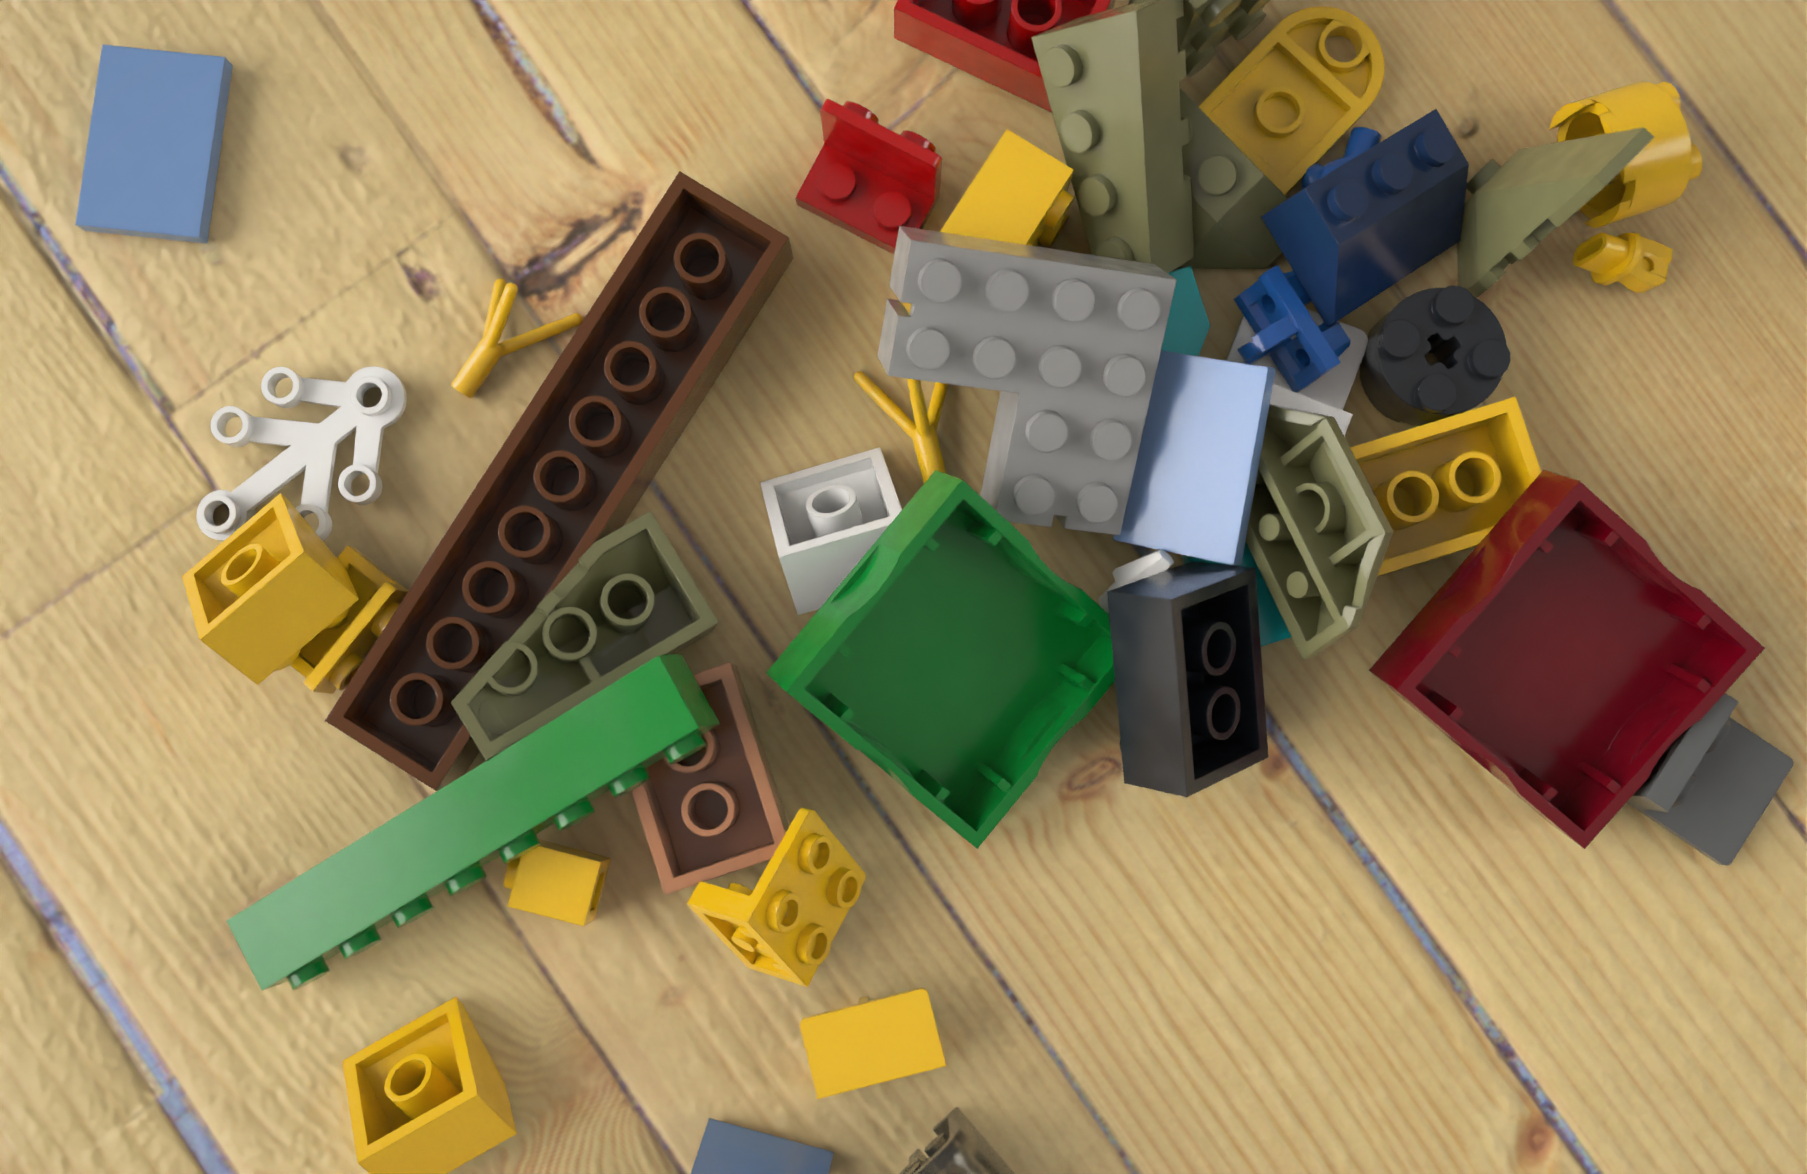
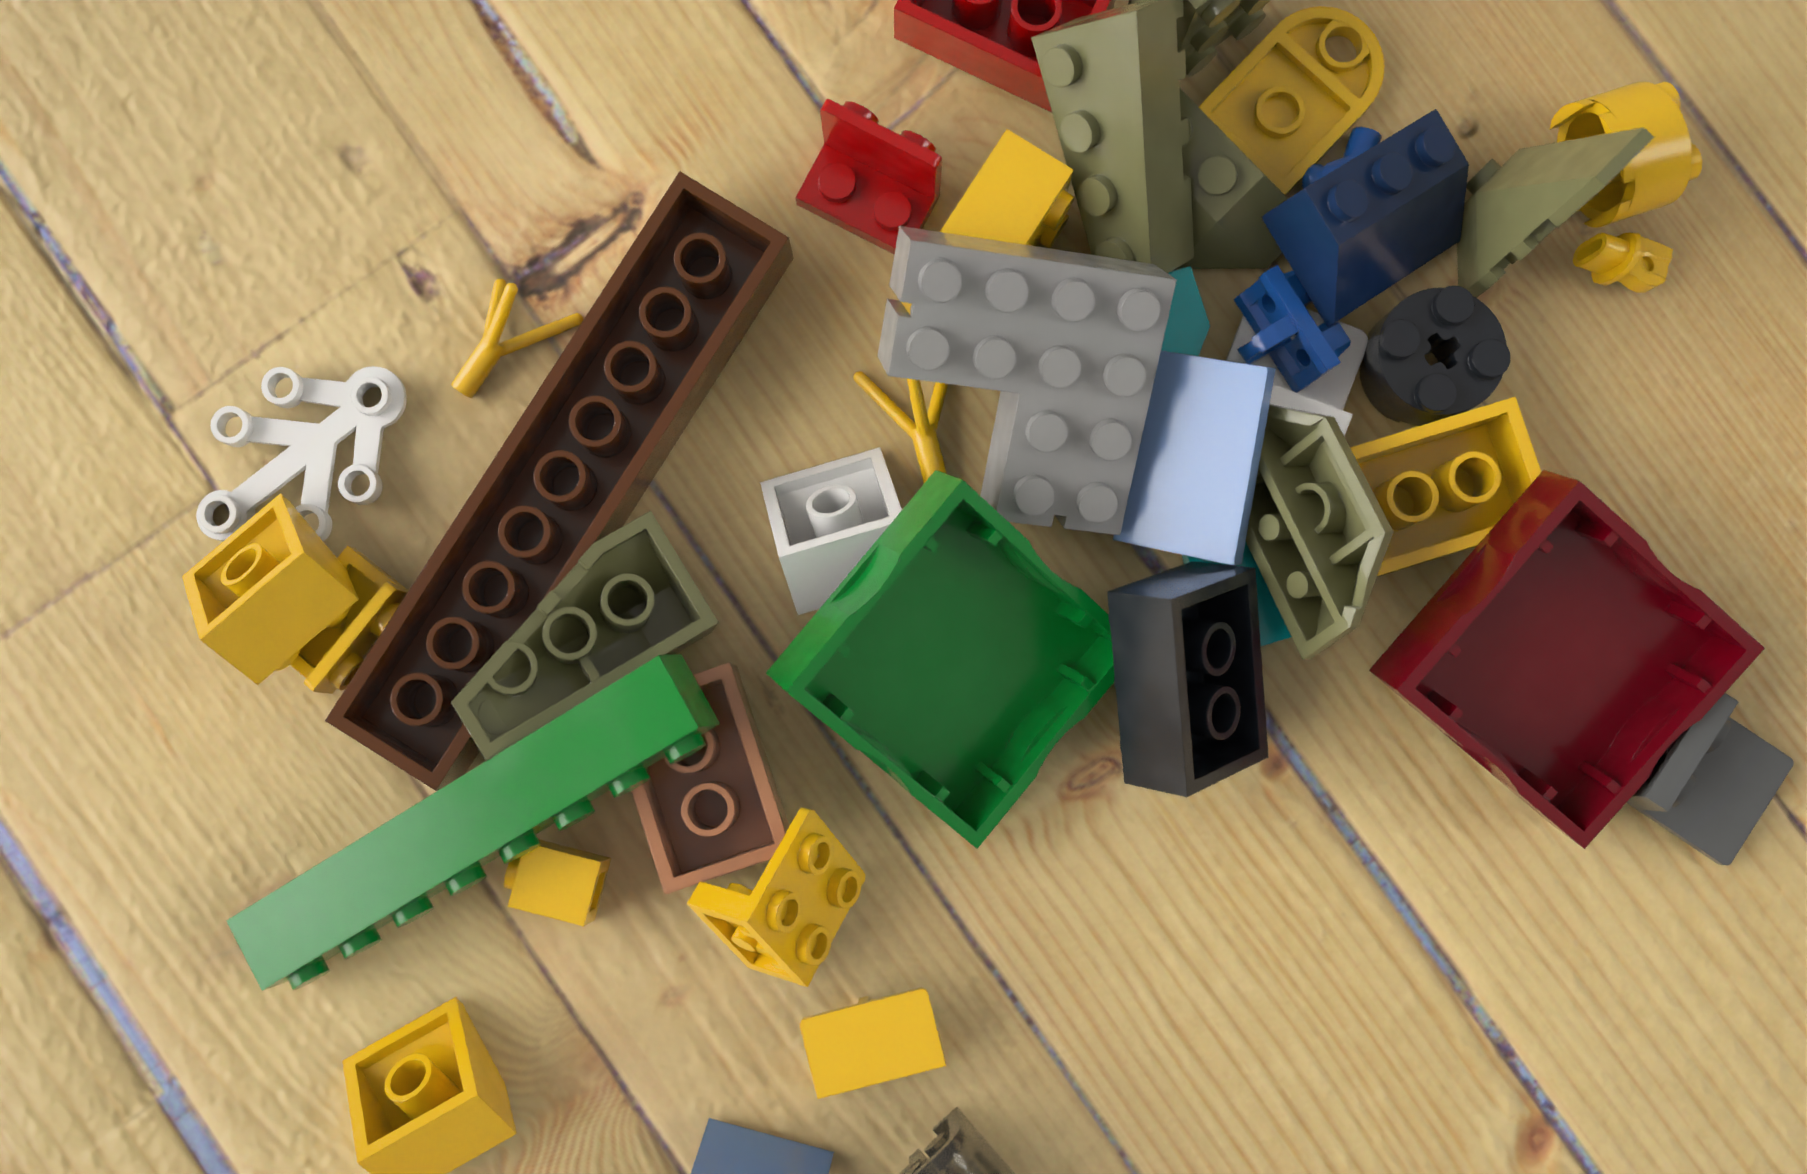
(154, 144): medium blue tile -> none
(1136, 570): white bar -> none

